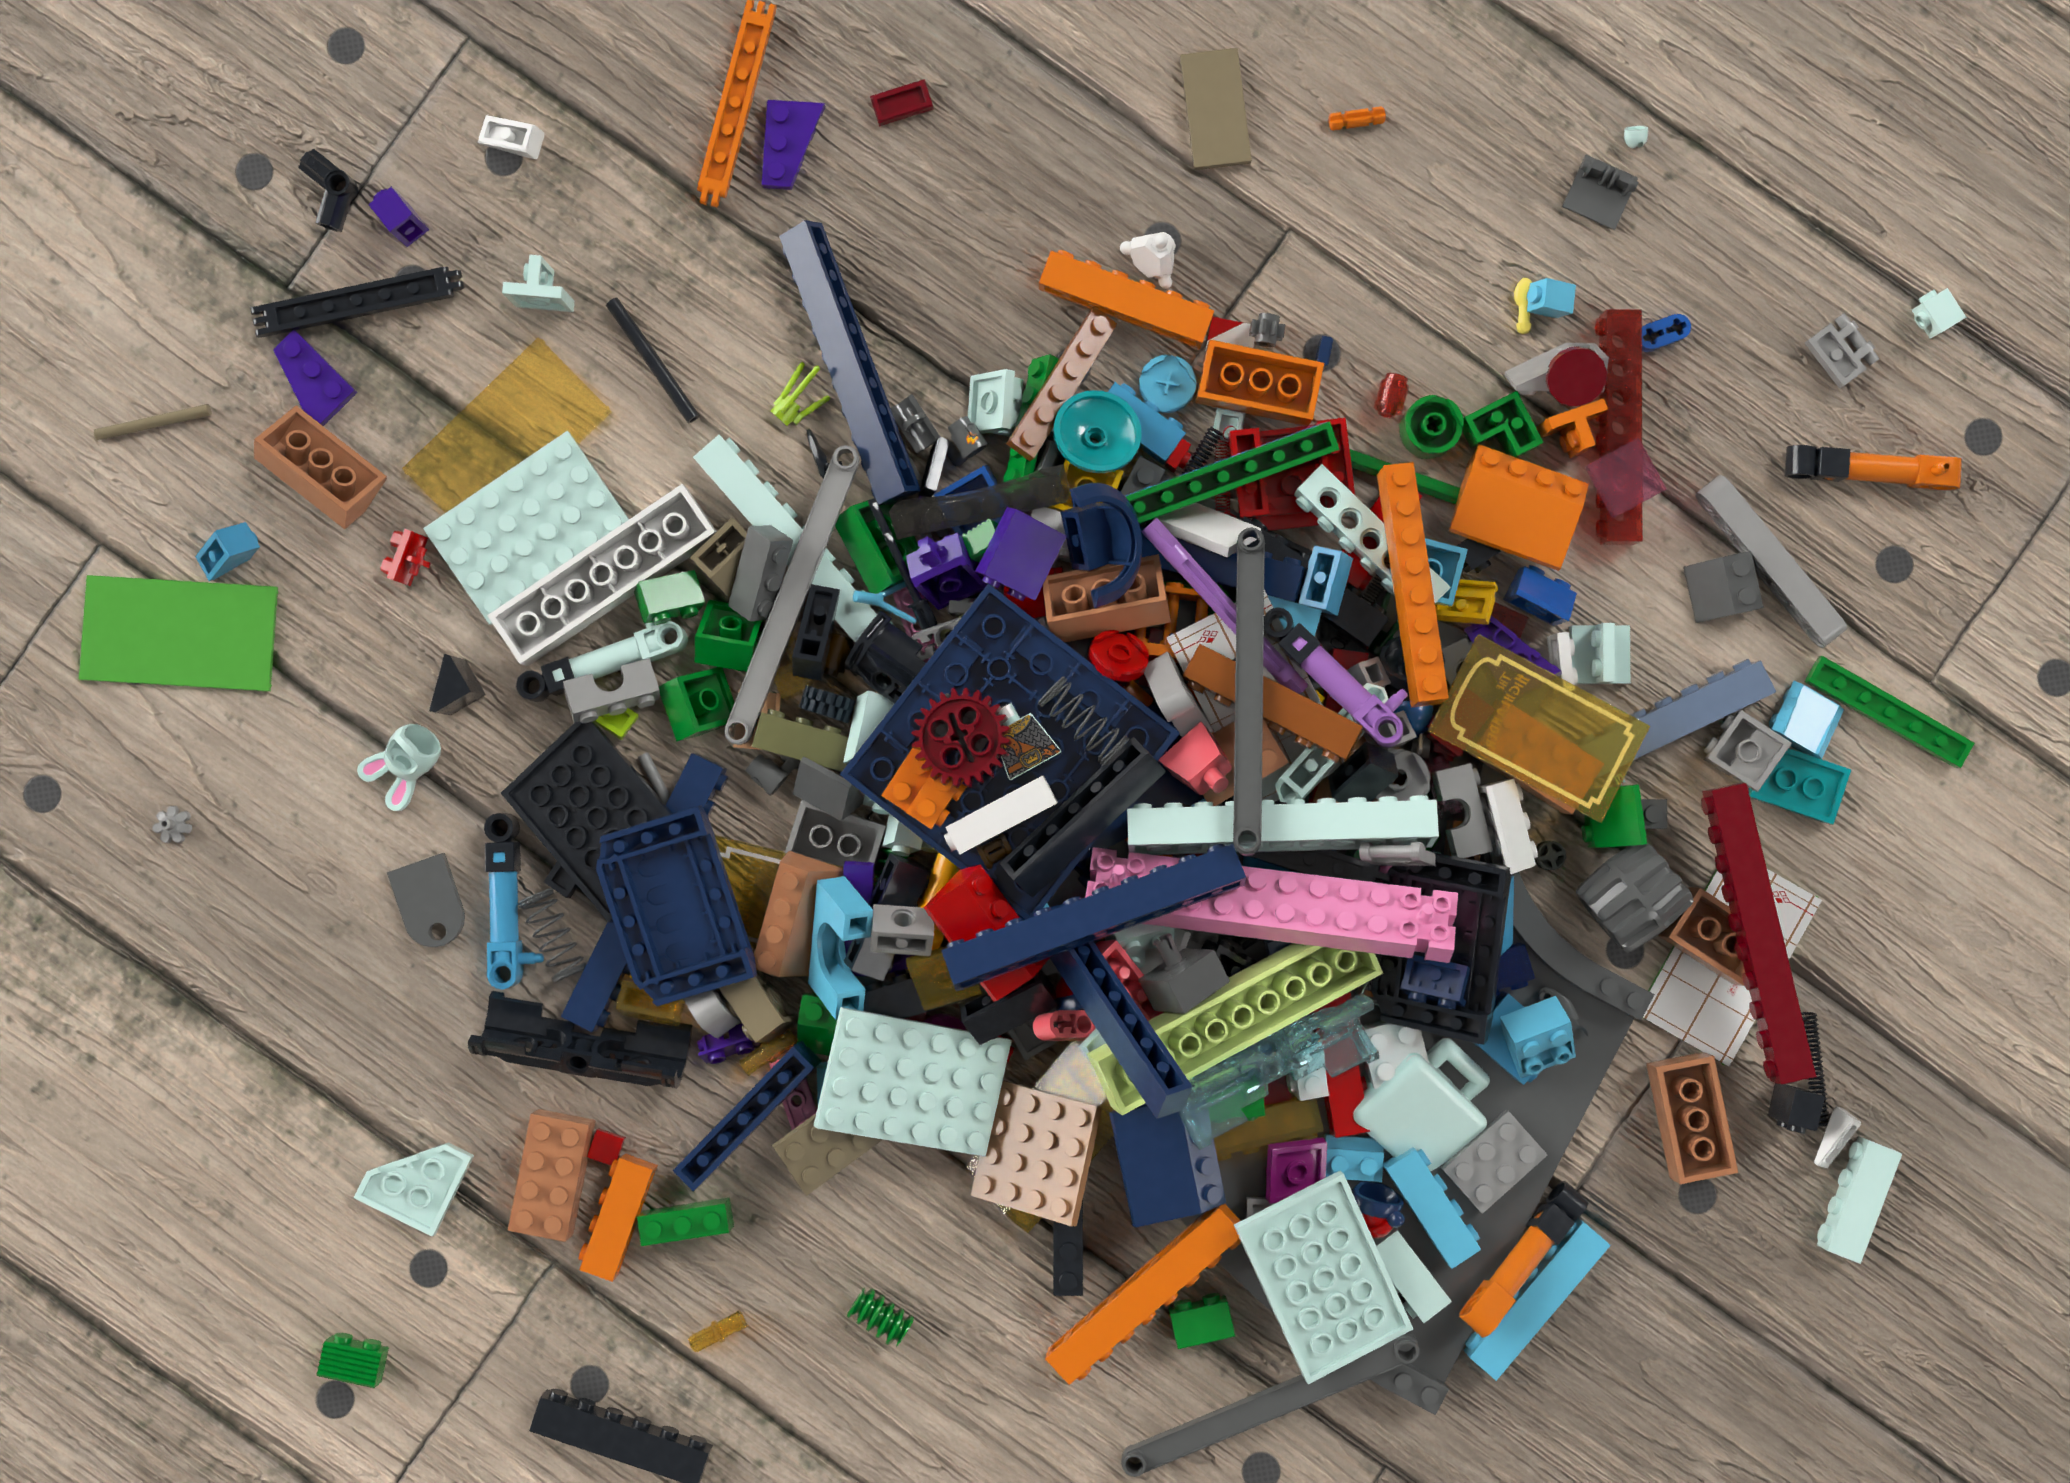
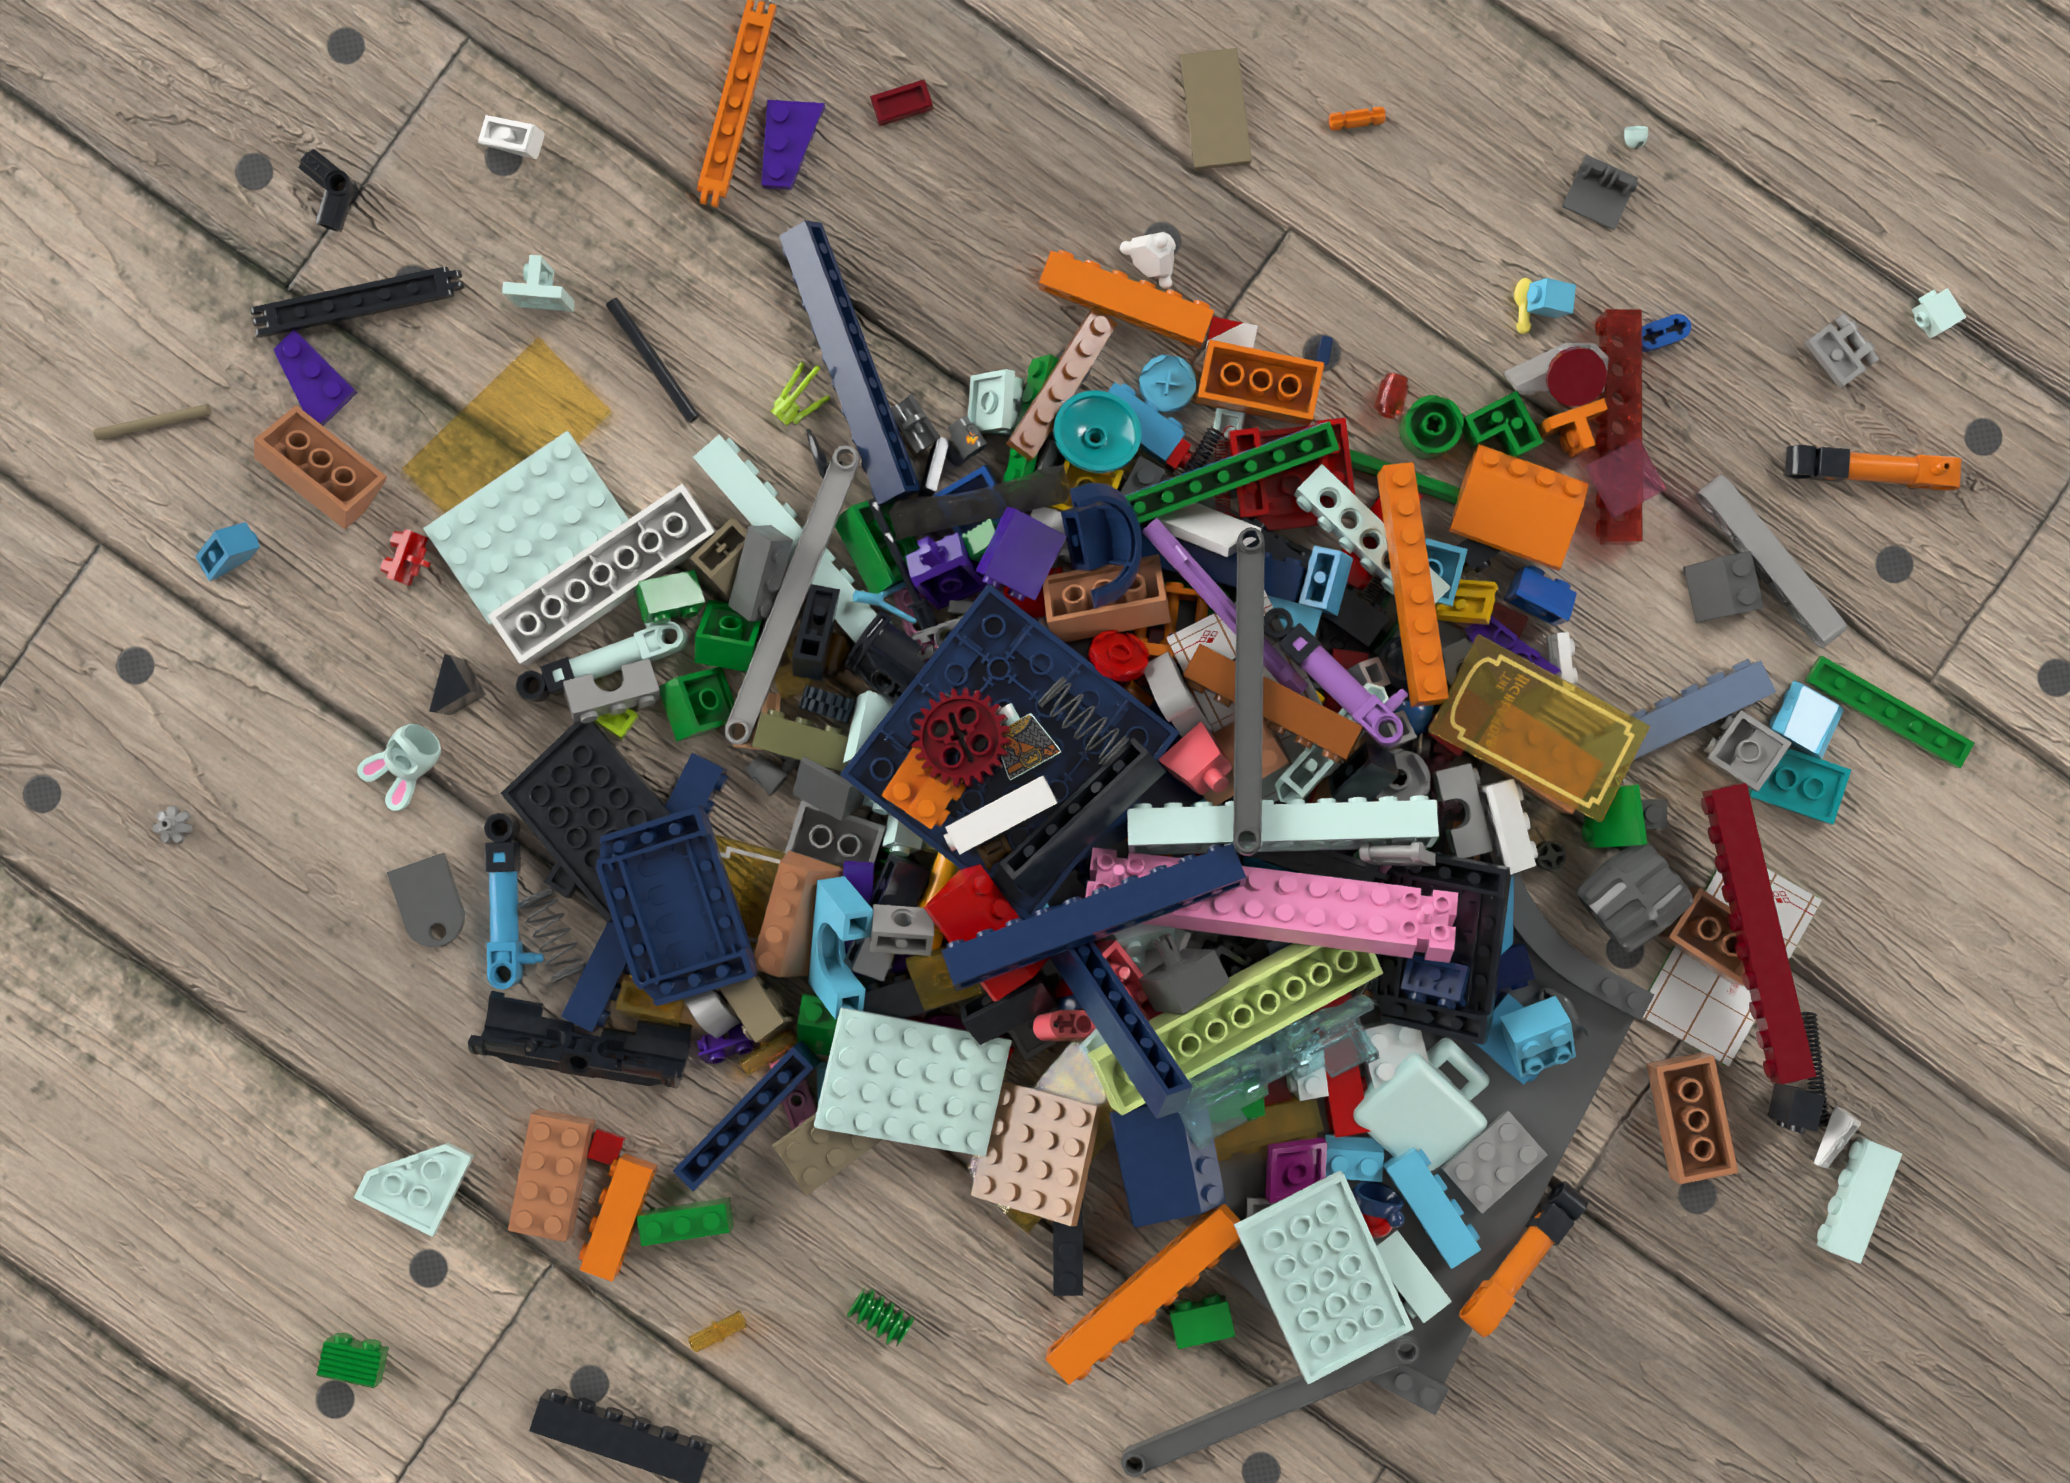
(178, 633): bright green piece -> none
(398, 216): dark purple brick -> none
(654, 777): light grey bar -> none
(1267, 330): dark grey gear -> none
(1538, 1299): medium azure brick -> none
(1601, 653): light aqua bracket -> none

